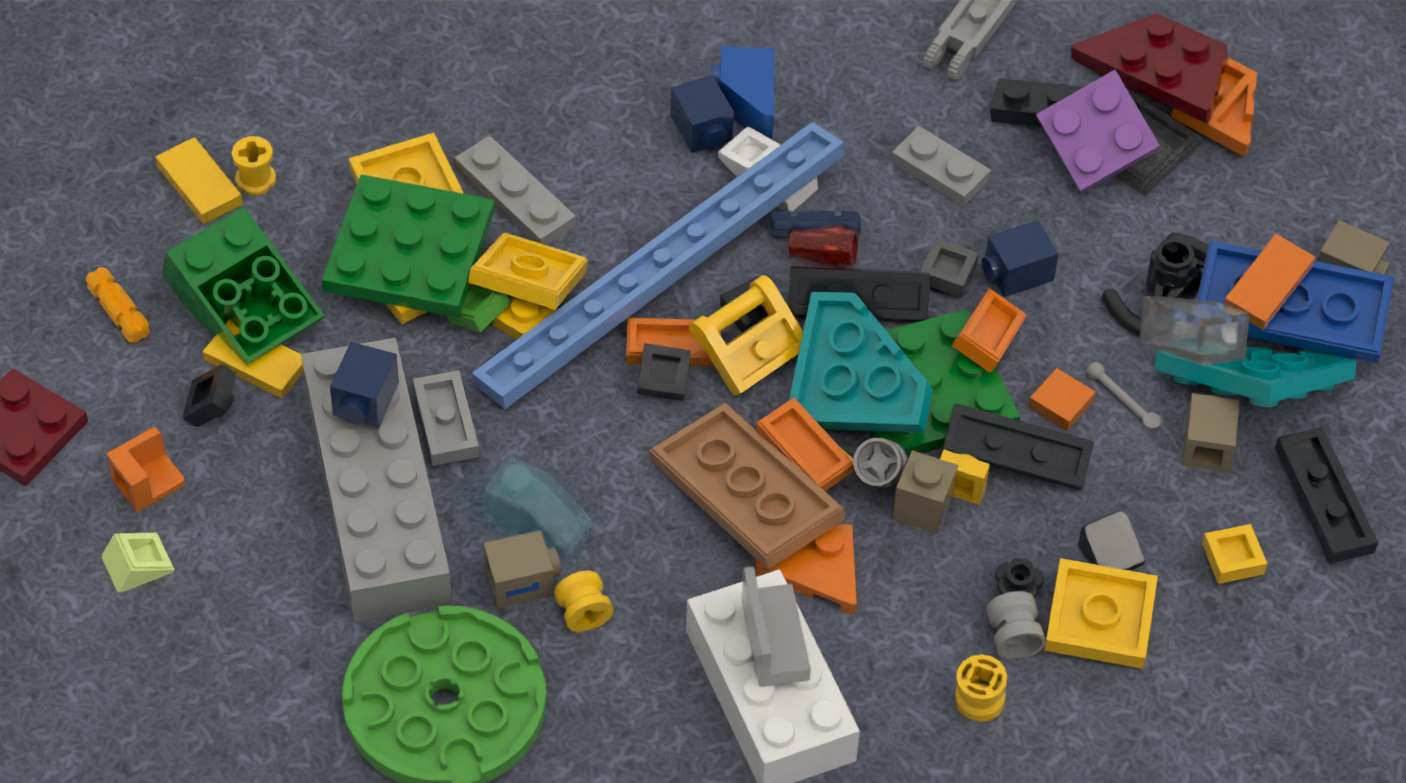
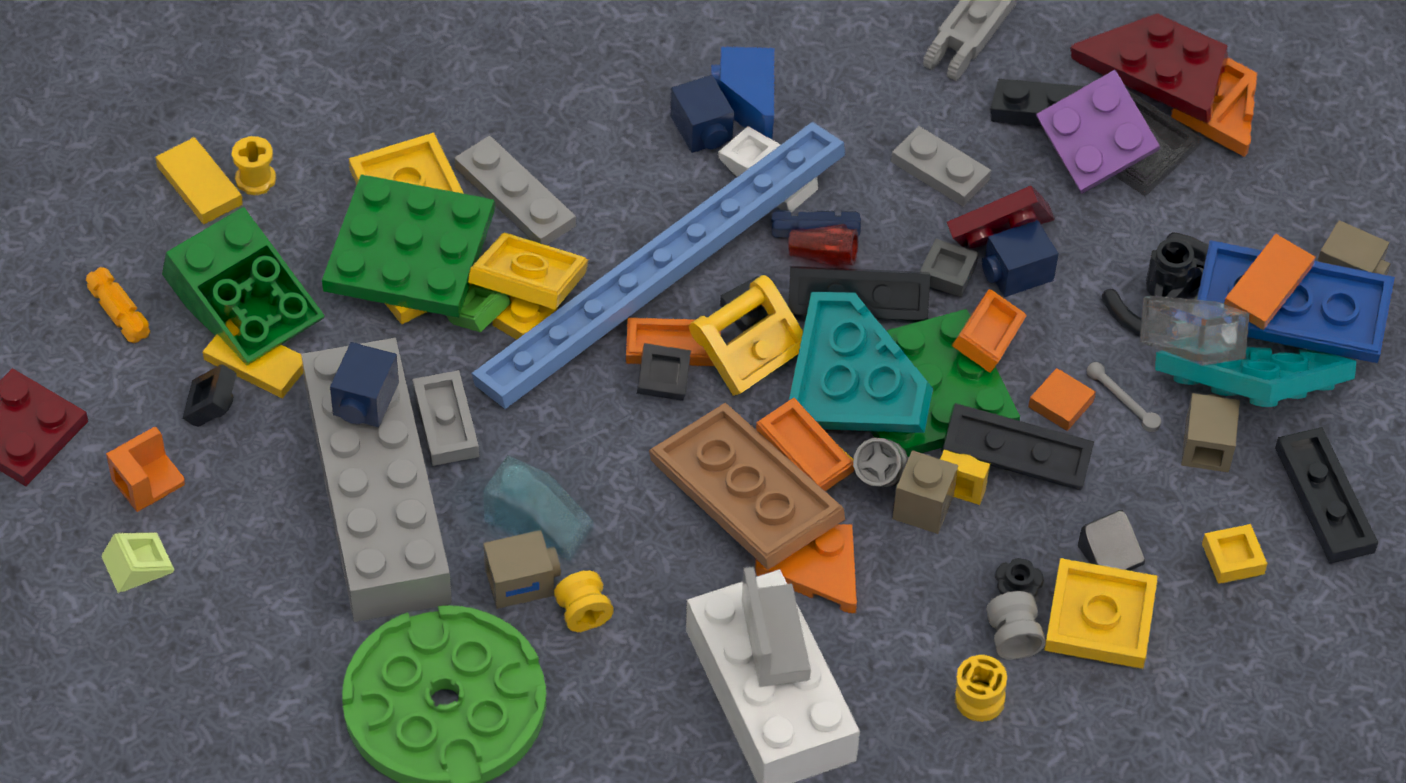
(1000, 215): none -> dark red wing

